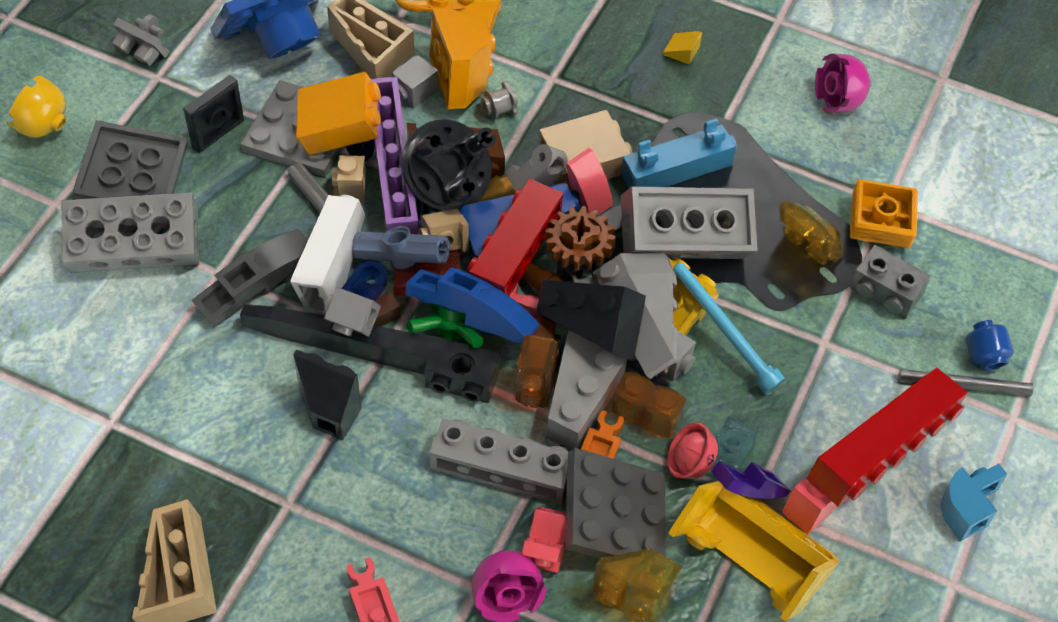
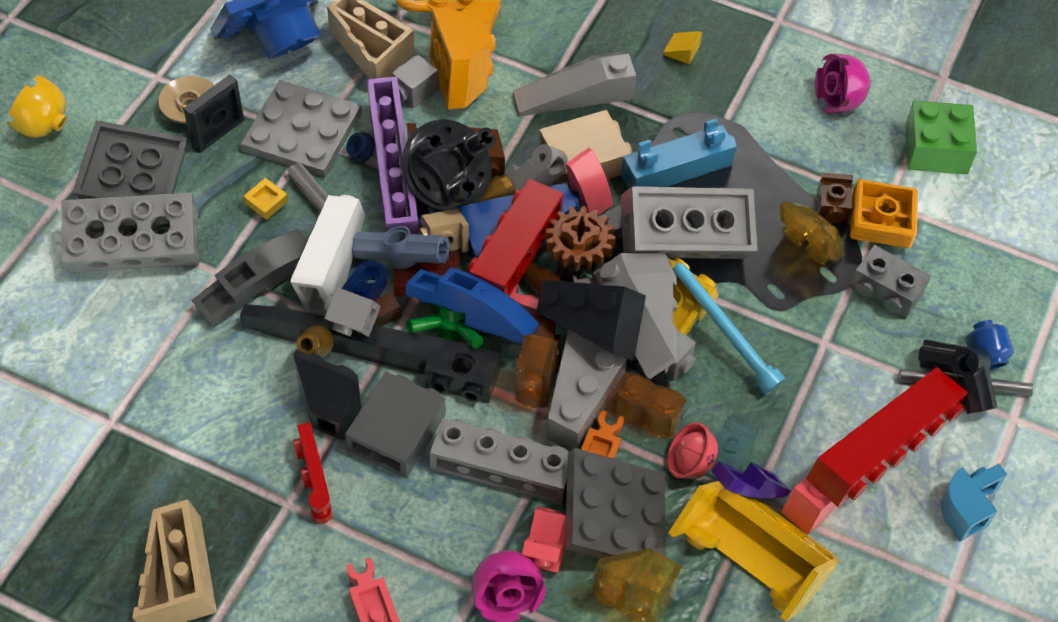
(144, 36): light grey hips -> none
(179, 94): none -> tan dish
(265, 198): none -> yellow plate
(313, 474): none -> red plate
(321, 339): none -> pearl gold cone
(338, 113): light orange brick -> none
(350, 177): tan brick -> none
(396, 424): none -> dark grey brick
(500, 101): light grey brick -> none
(583, 84): none -> light grey wedge
(835, 197): none -> reddish brown brick
(940, 137): none -> bright green brick
(953, 359): none -> black piece

